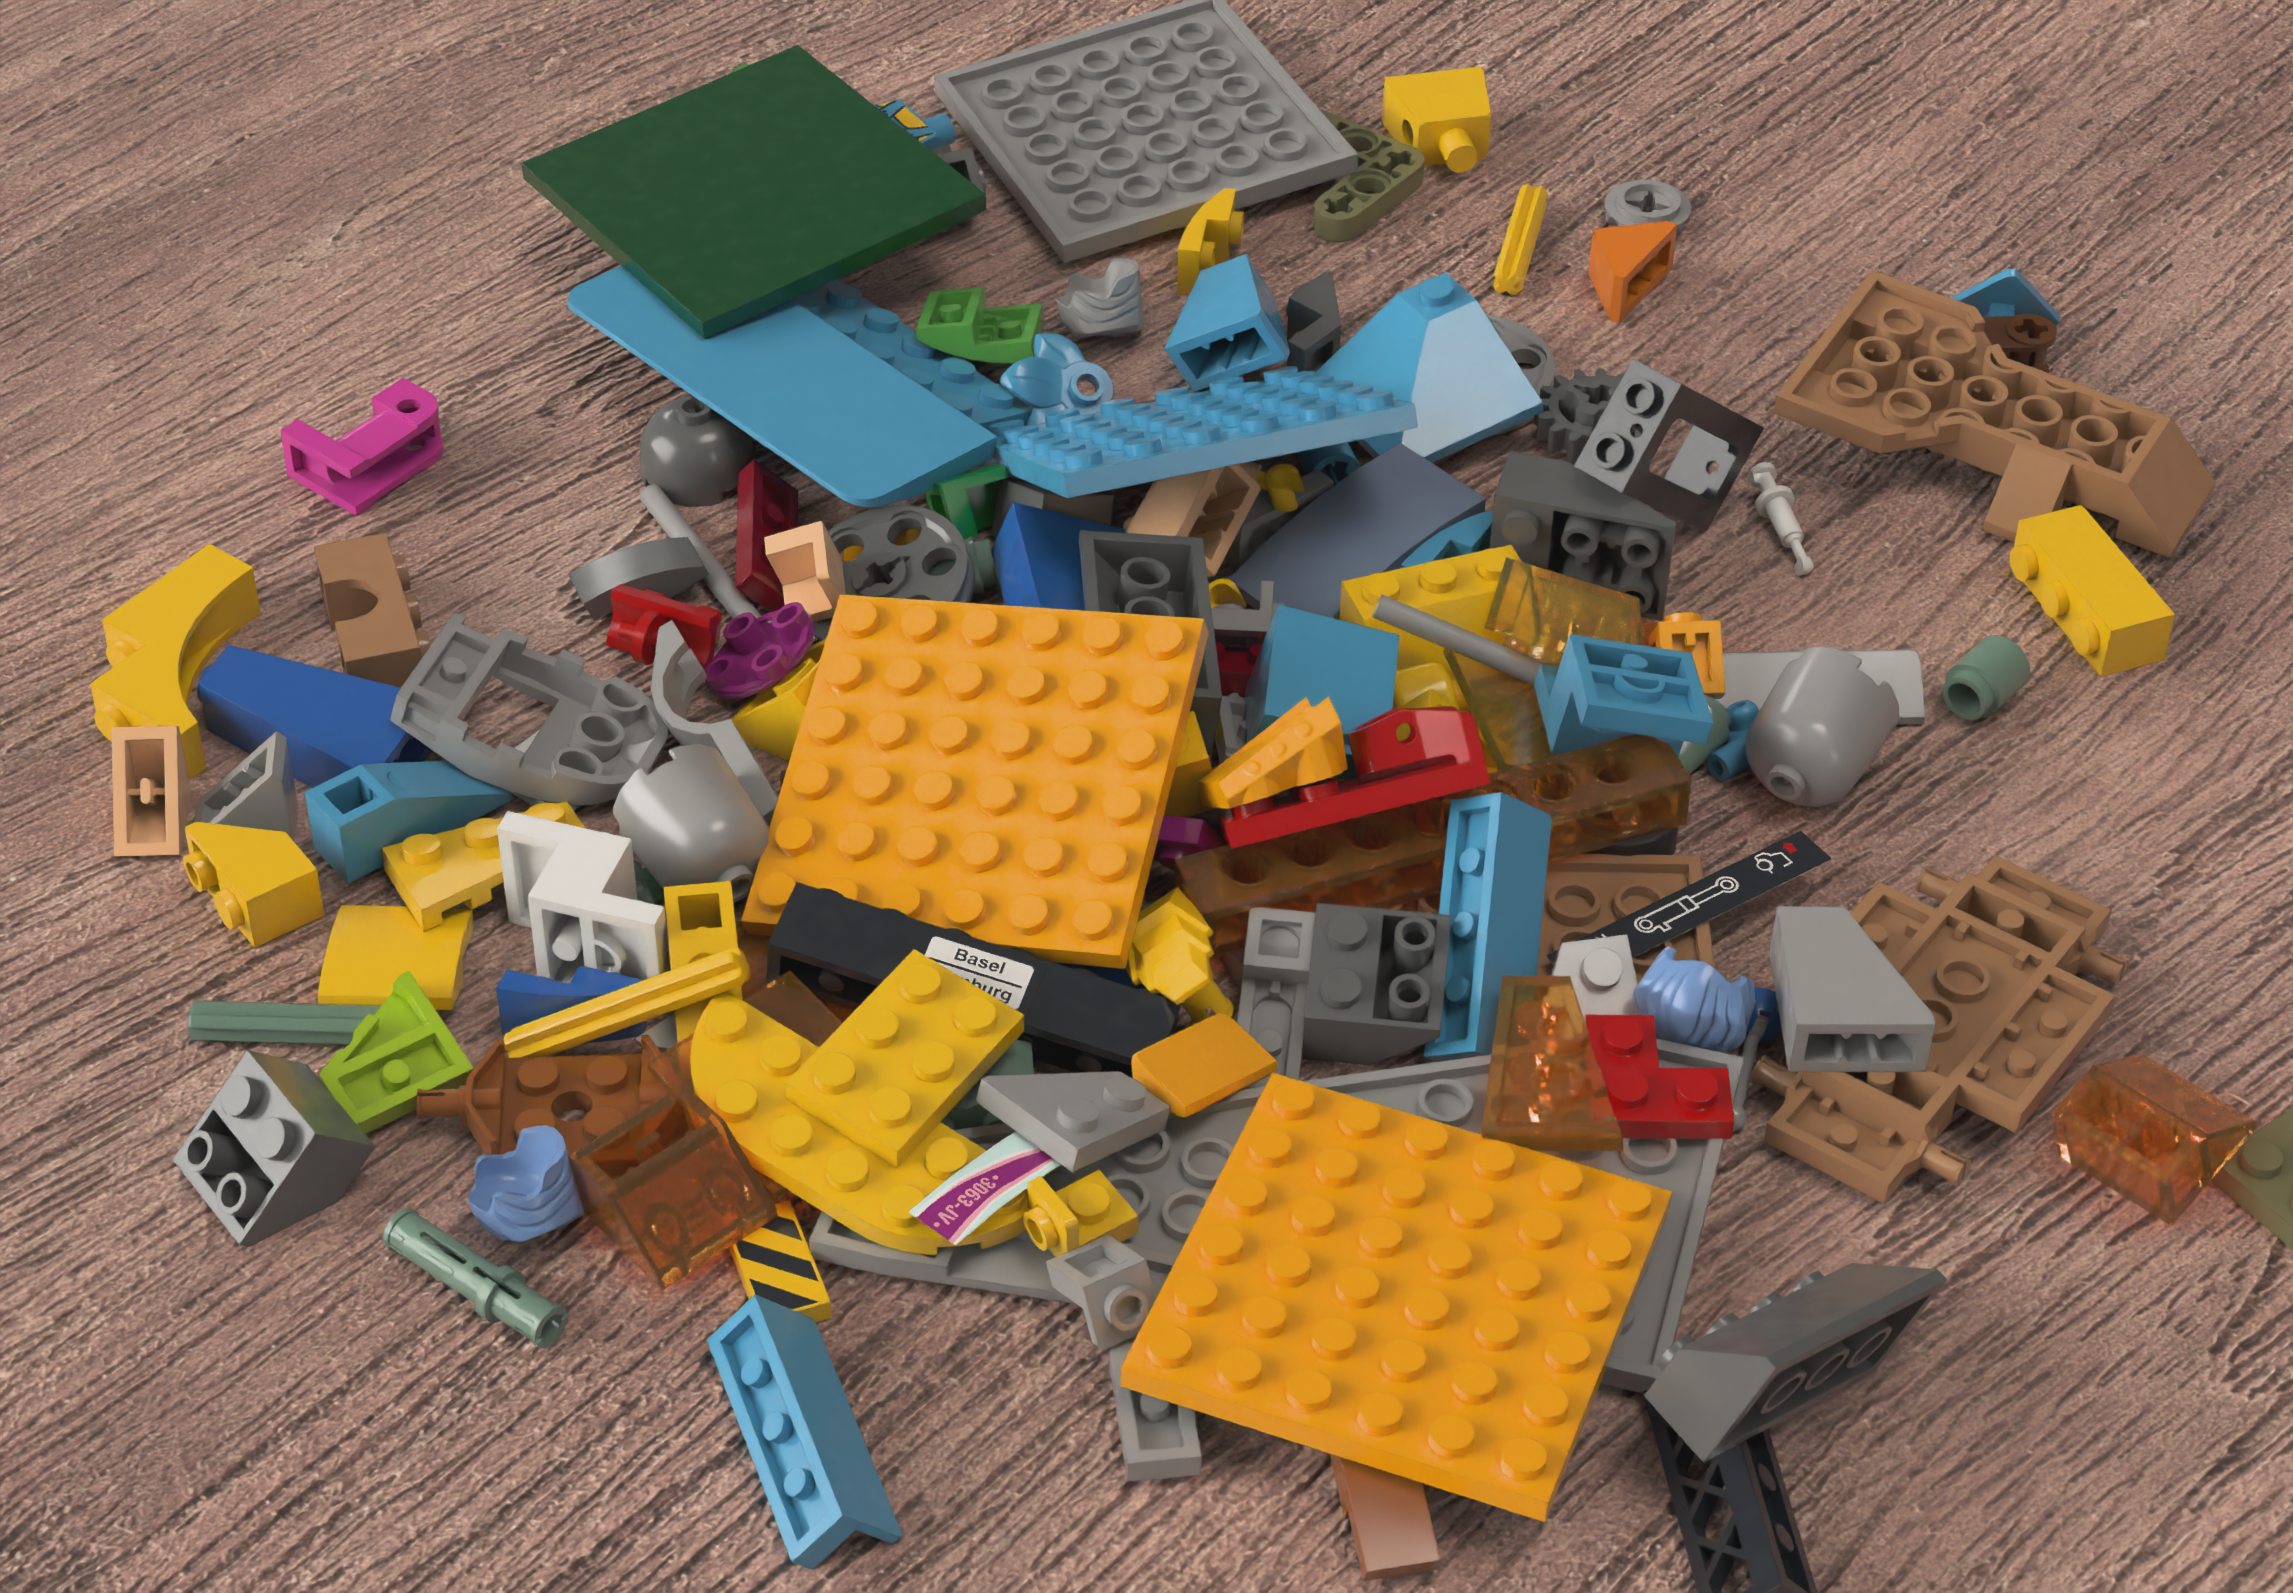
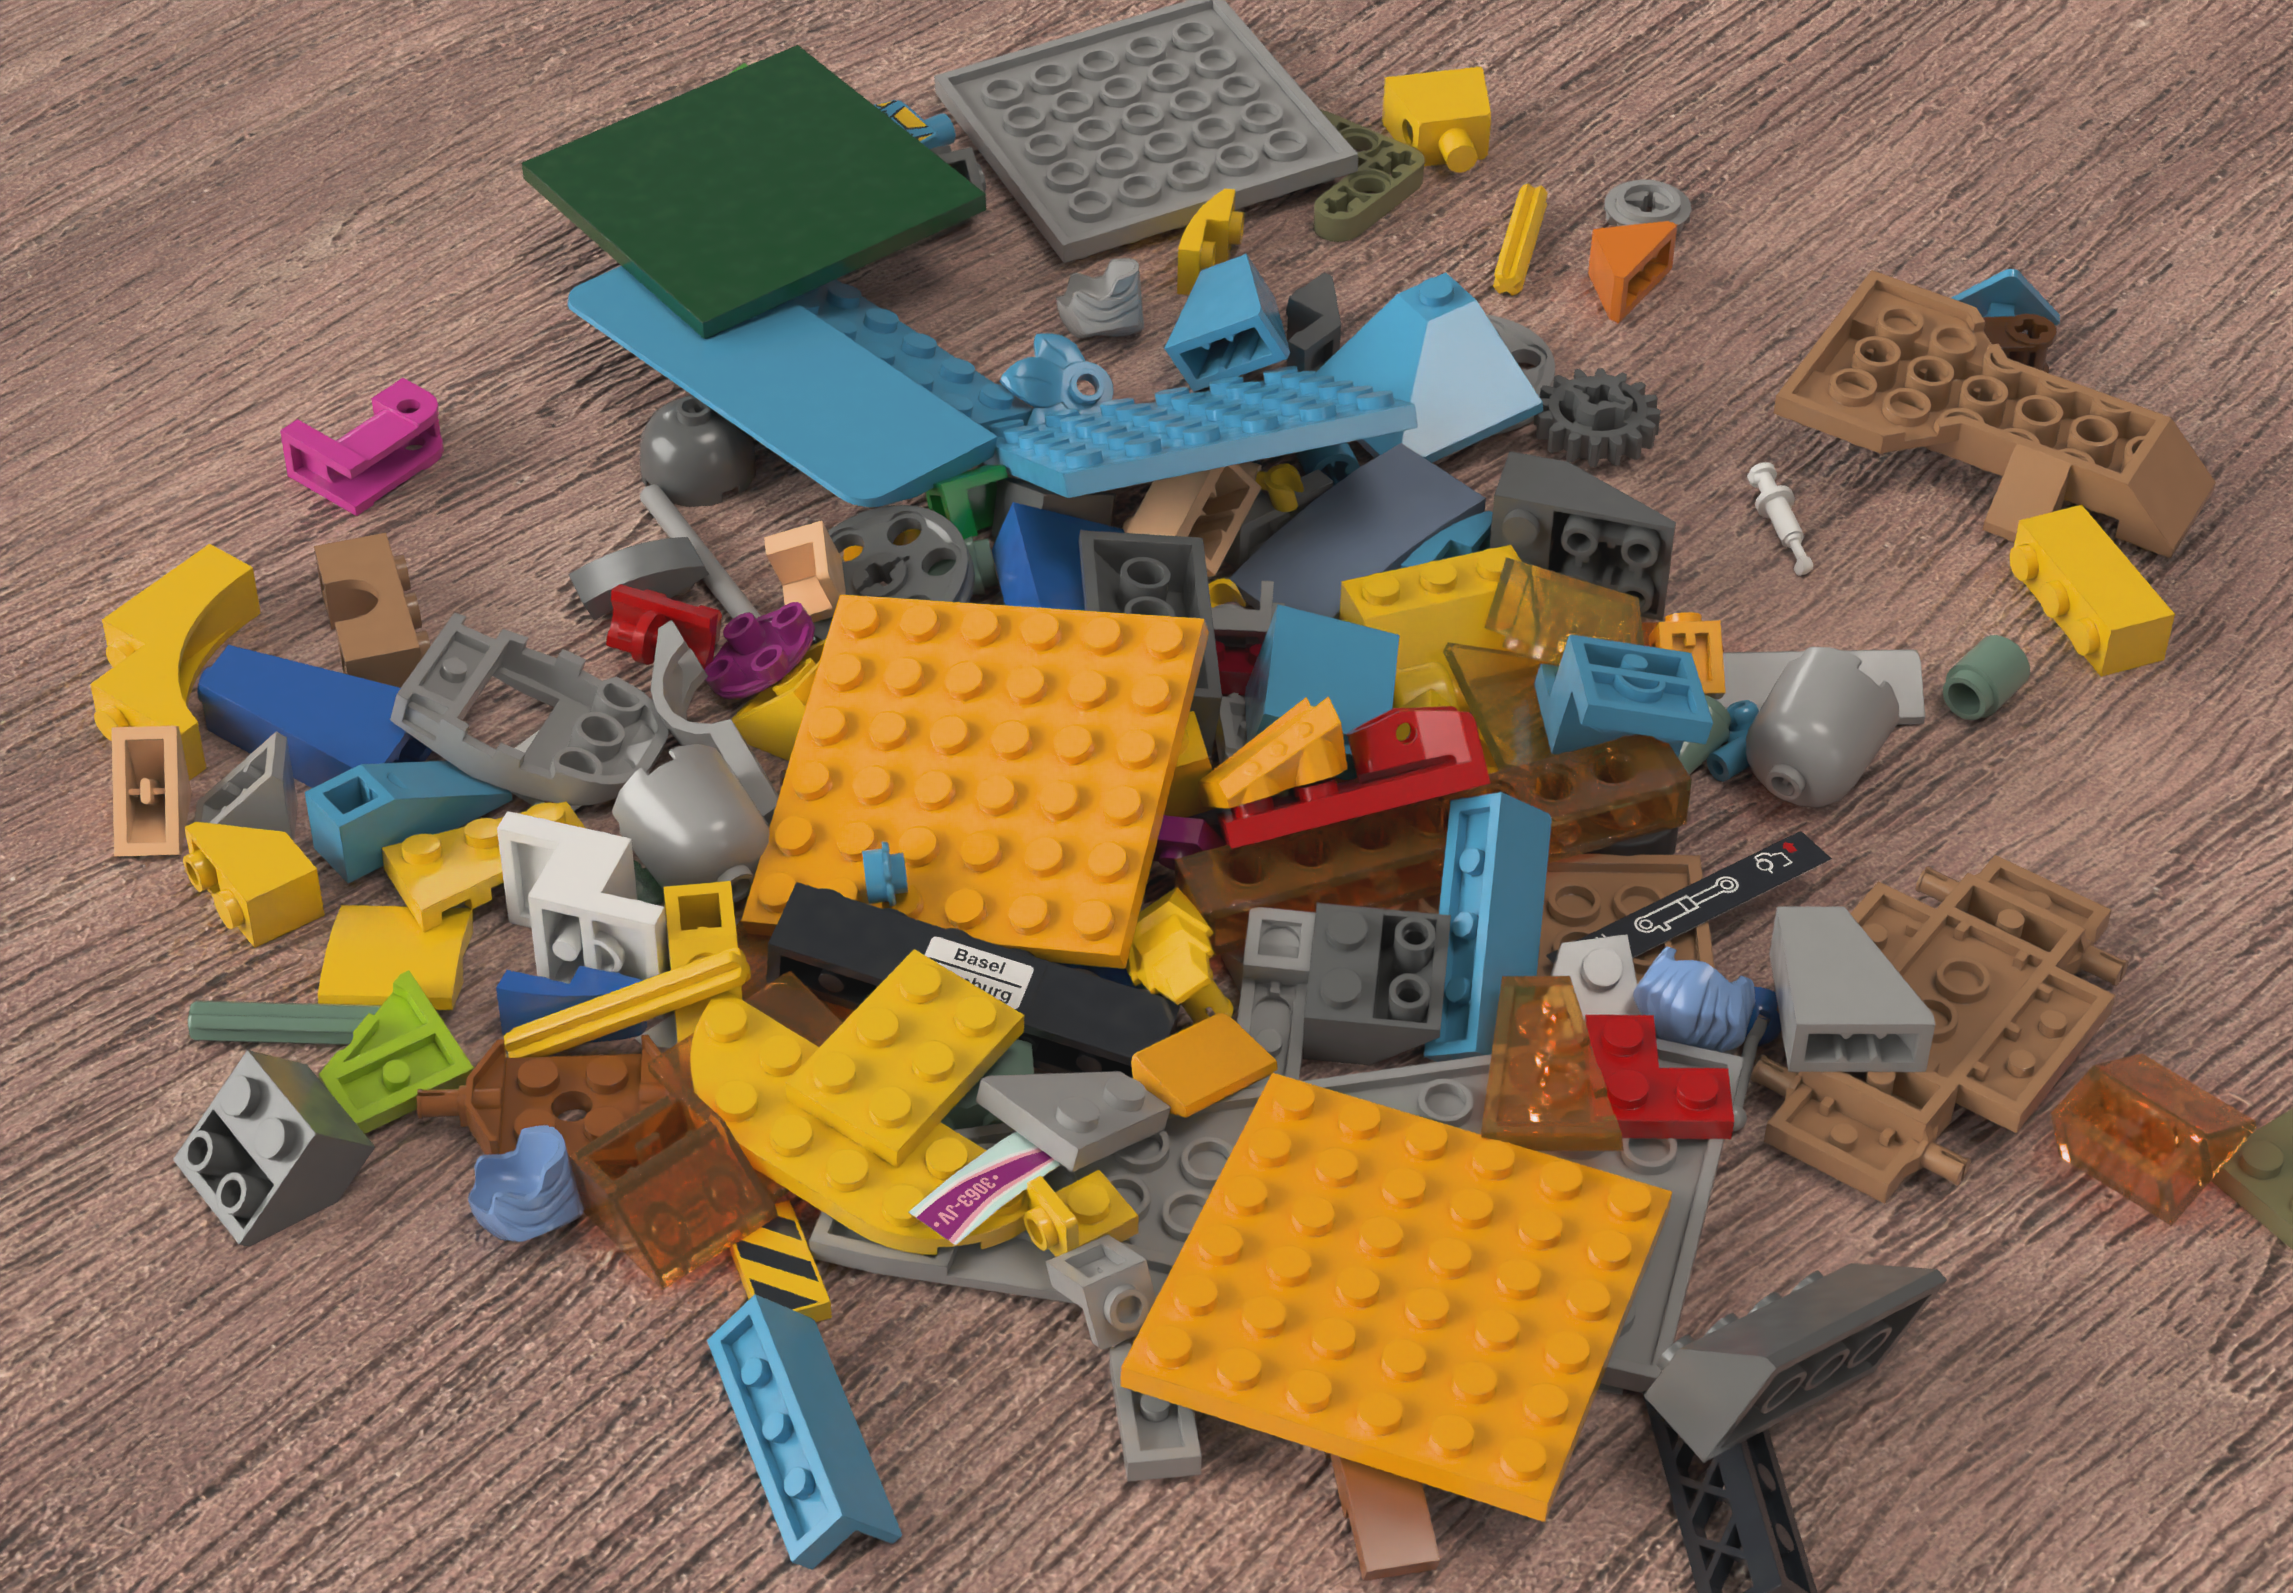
(494, 1290): sand green pin -> none
(764, 509): dark red plate -> none
(884, 874): none -> dark azure plate
(965, 327): bright green slope -> none
(1456, 639): light grey bar -> none
(1655, 402): black piece -> none

